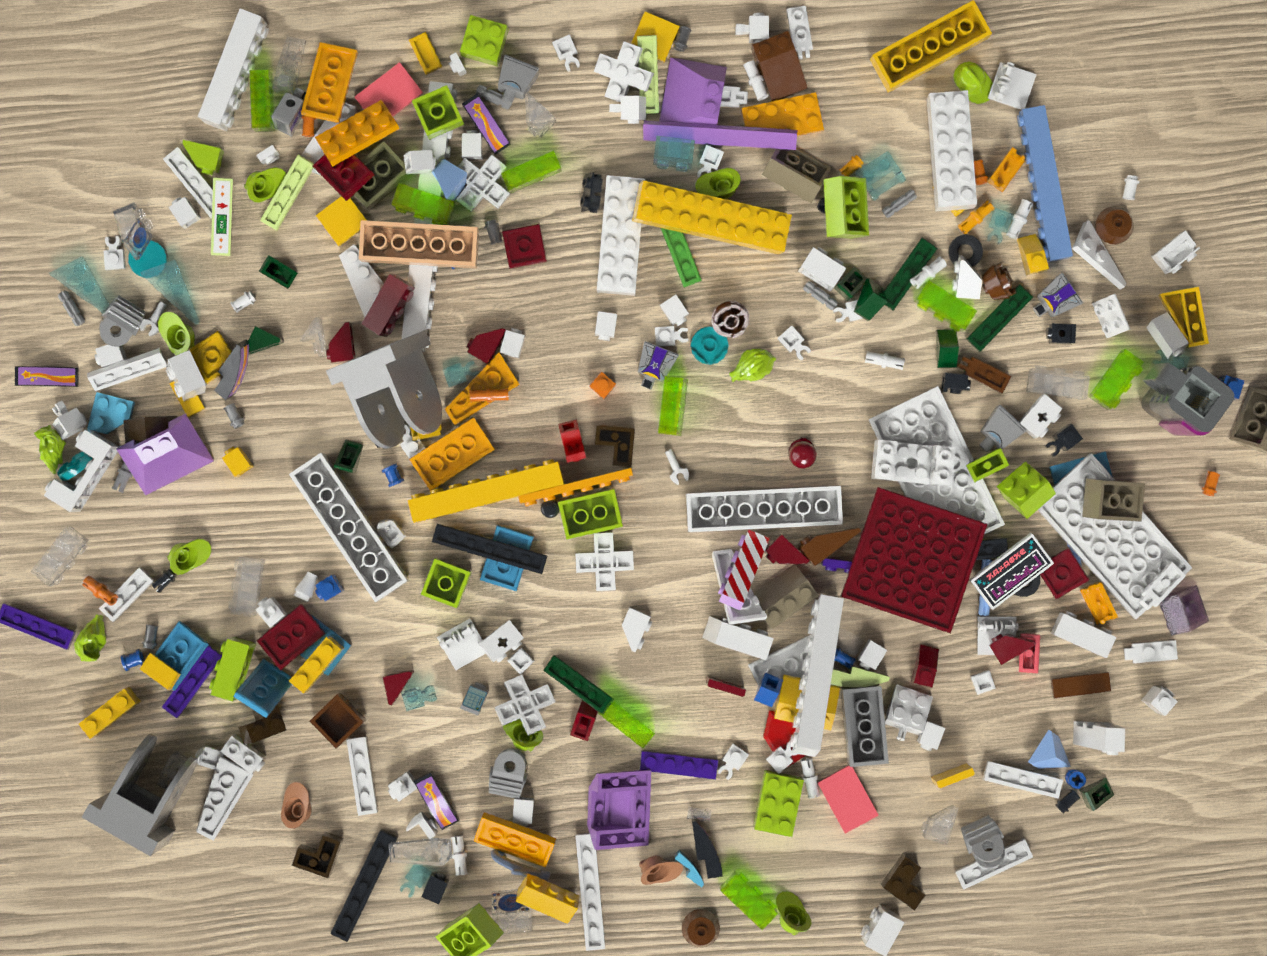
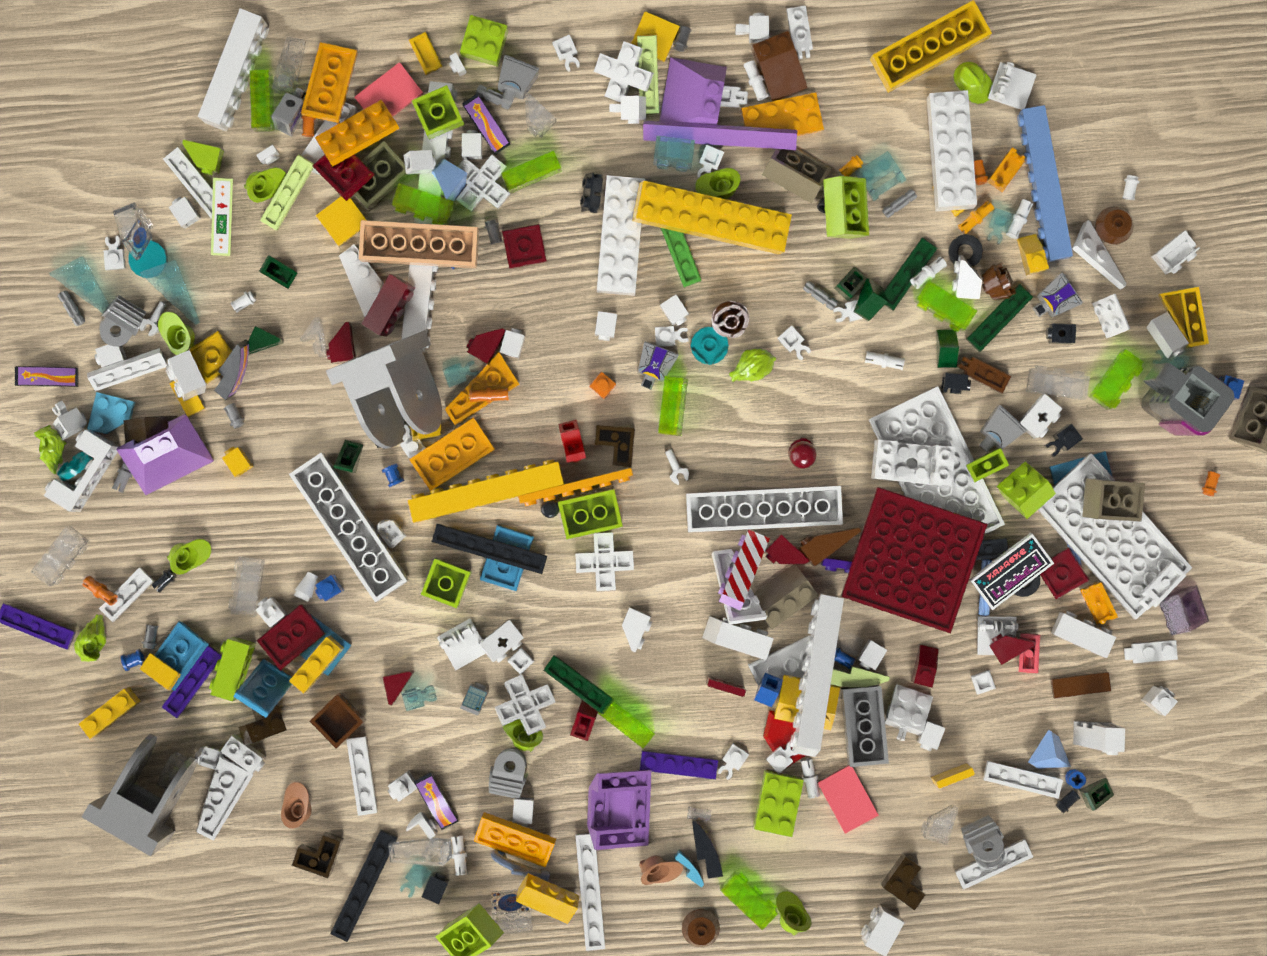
(822, 268): white brick -> none

